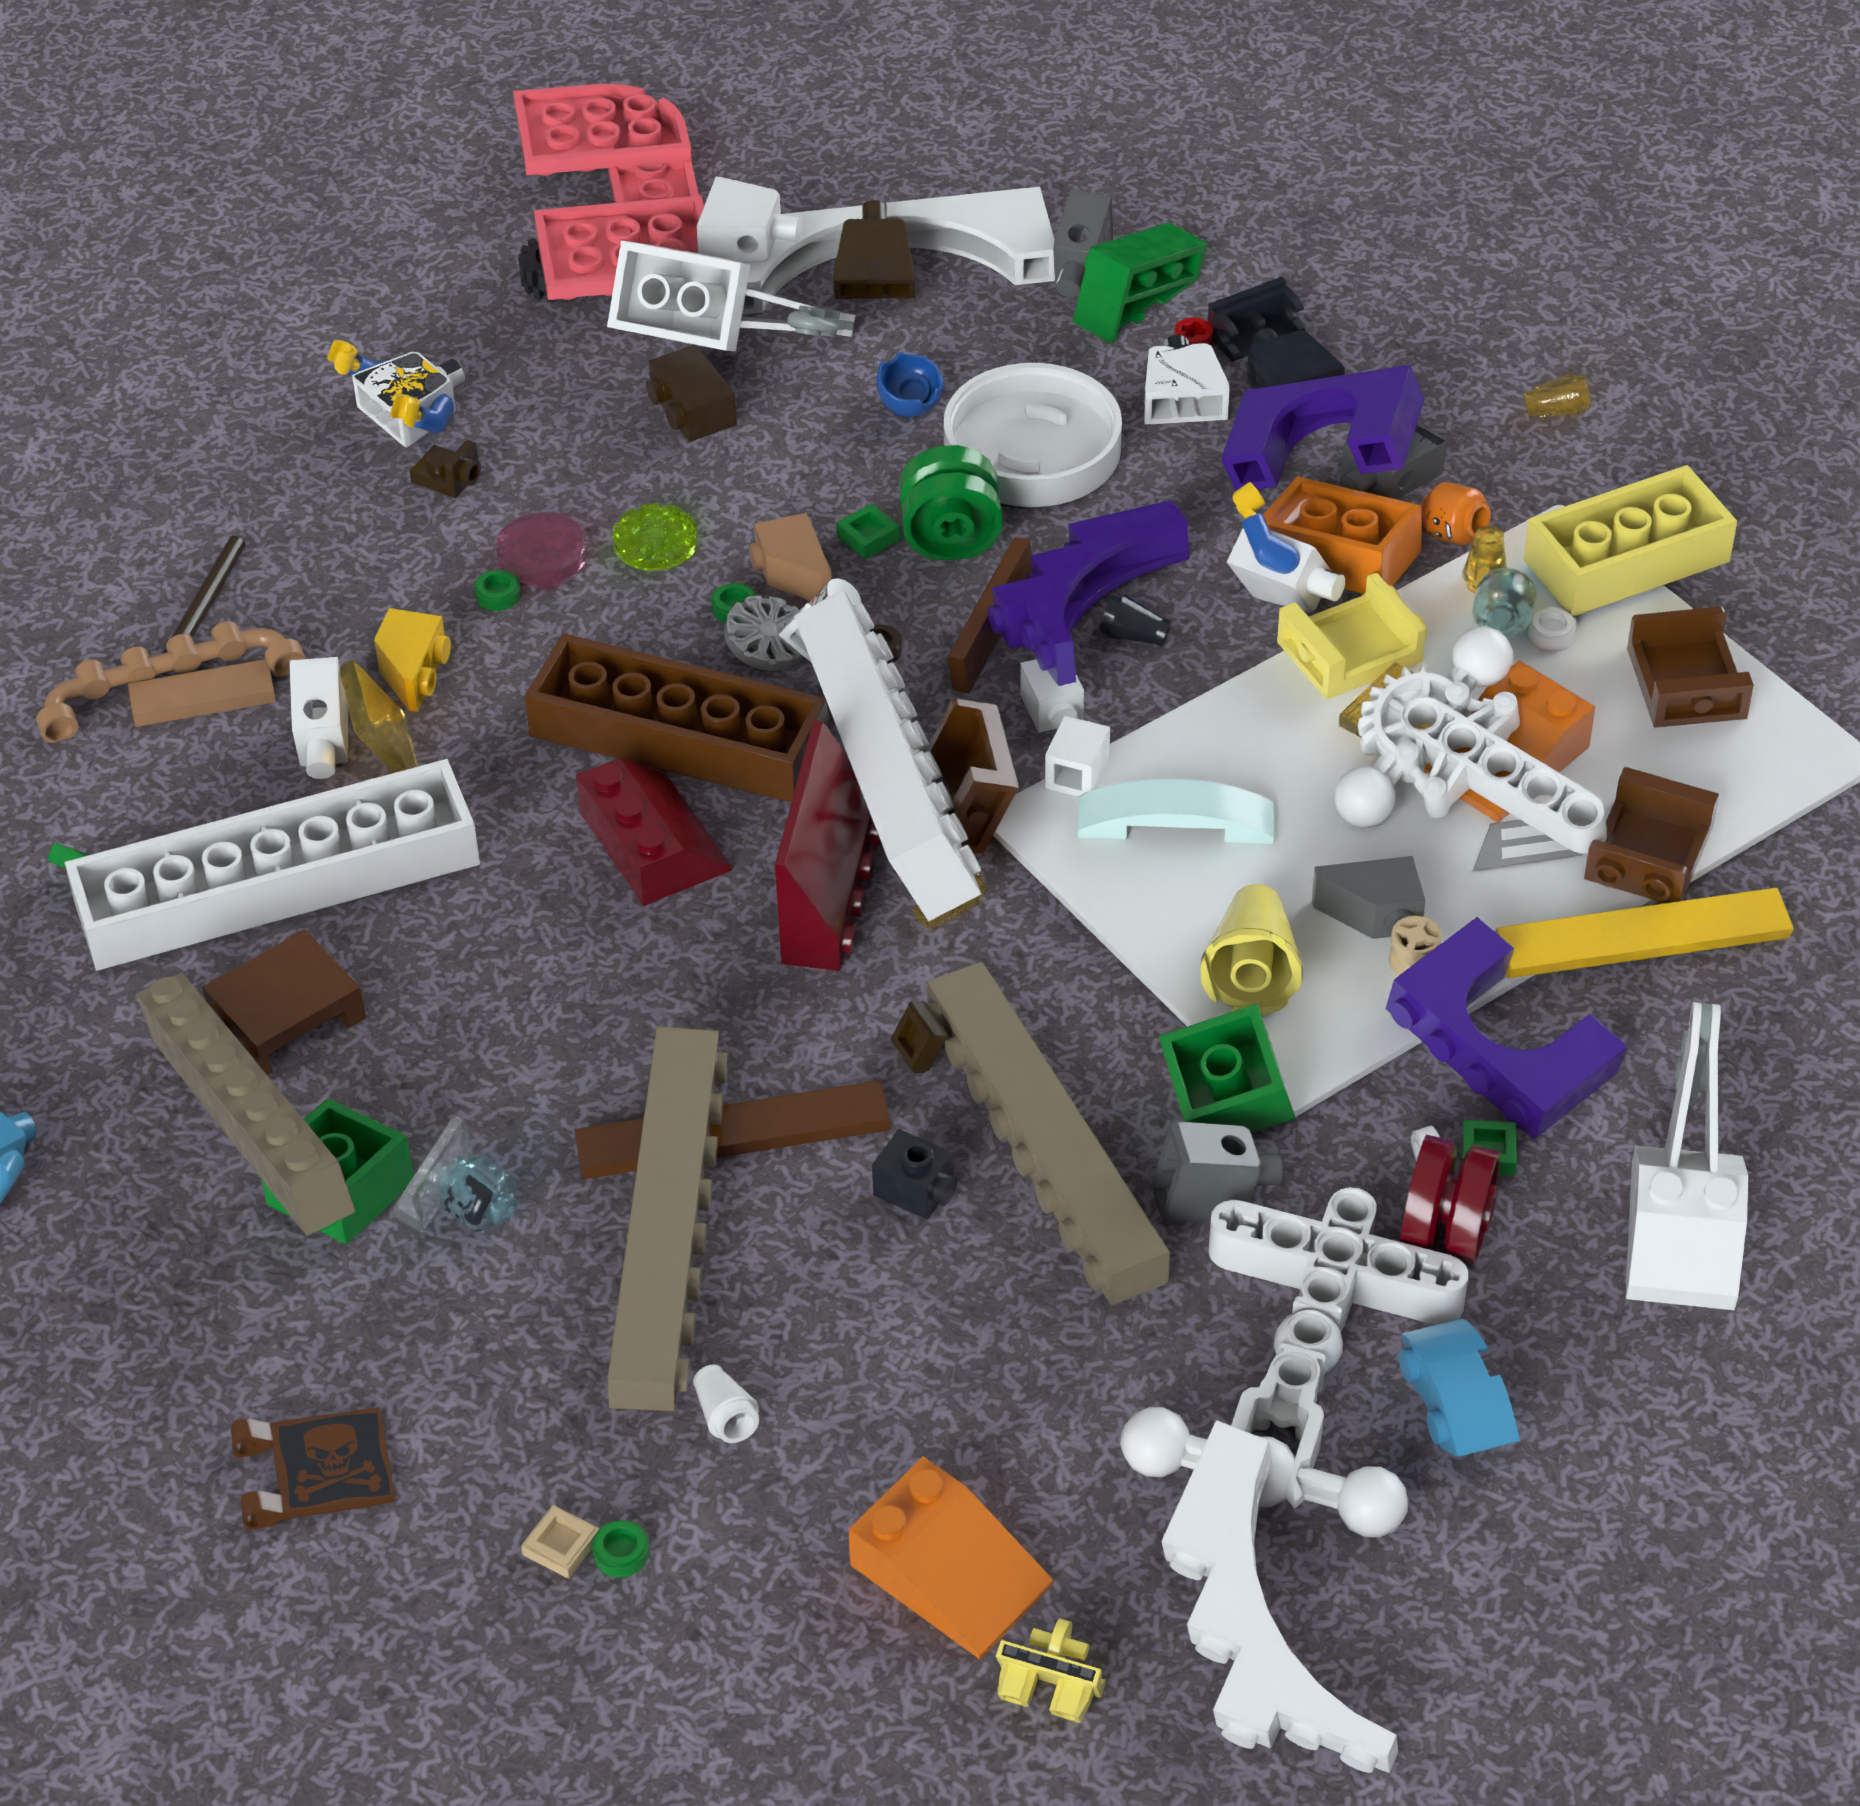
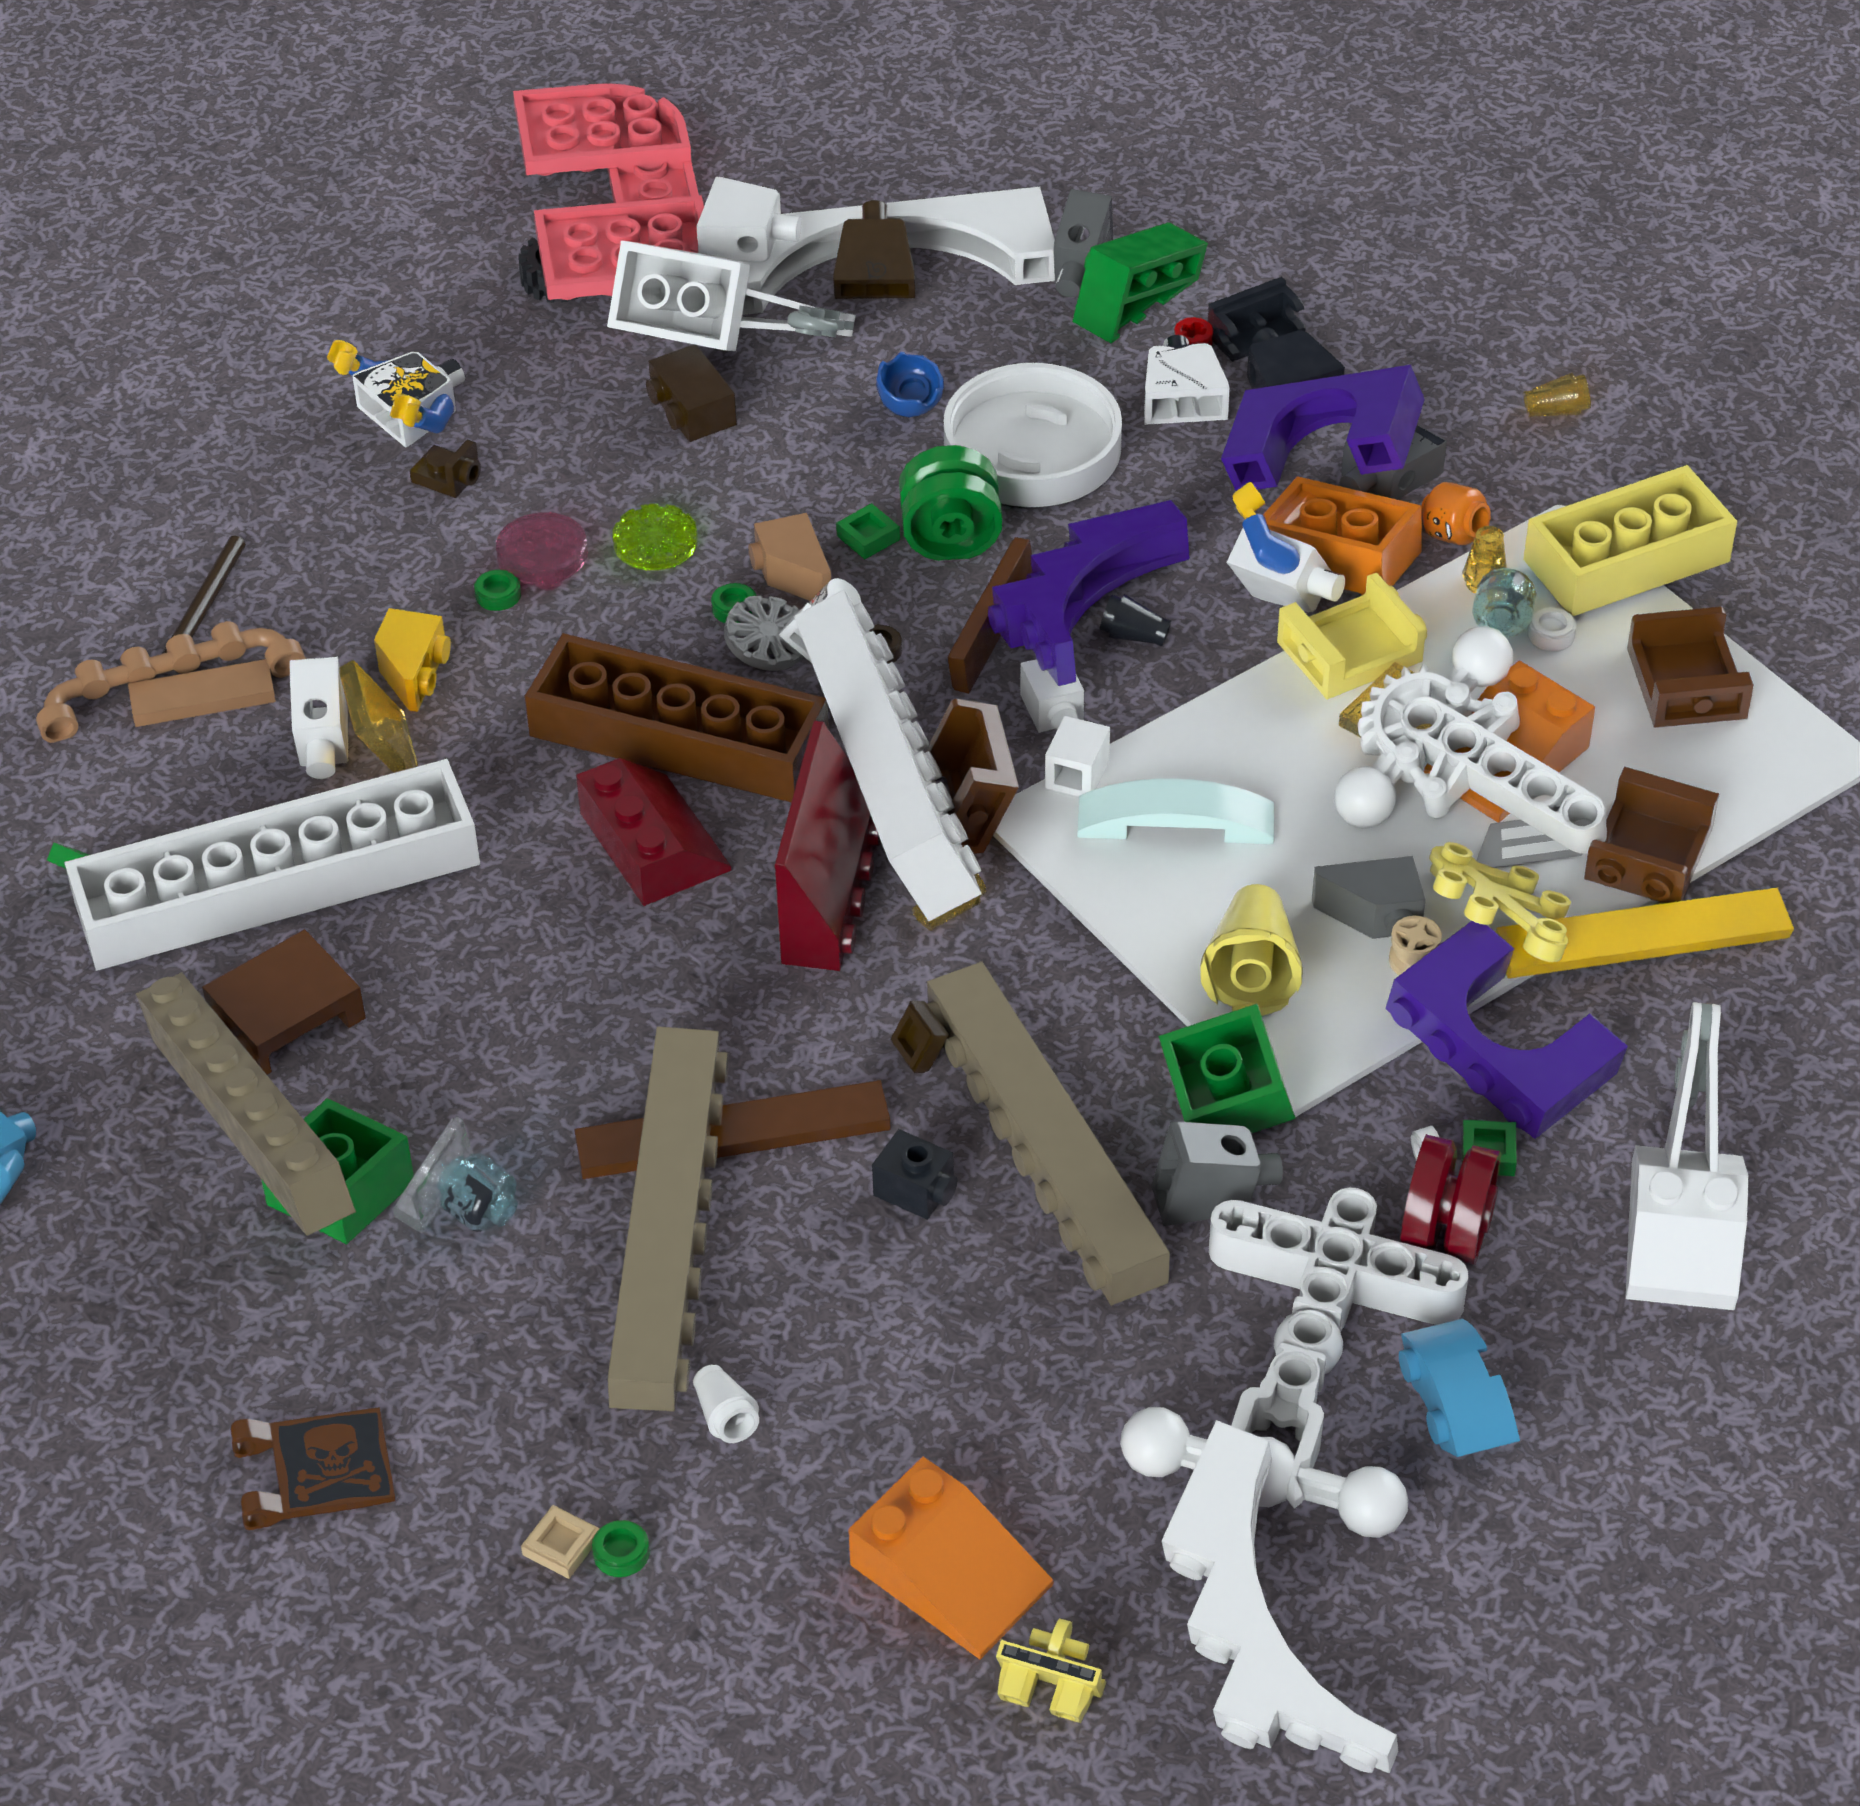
(1503, 890): none -> light yellow plant

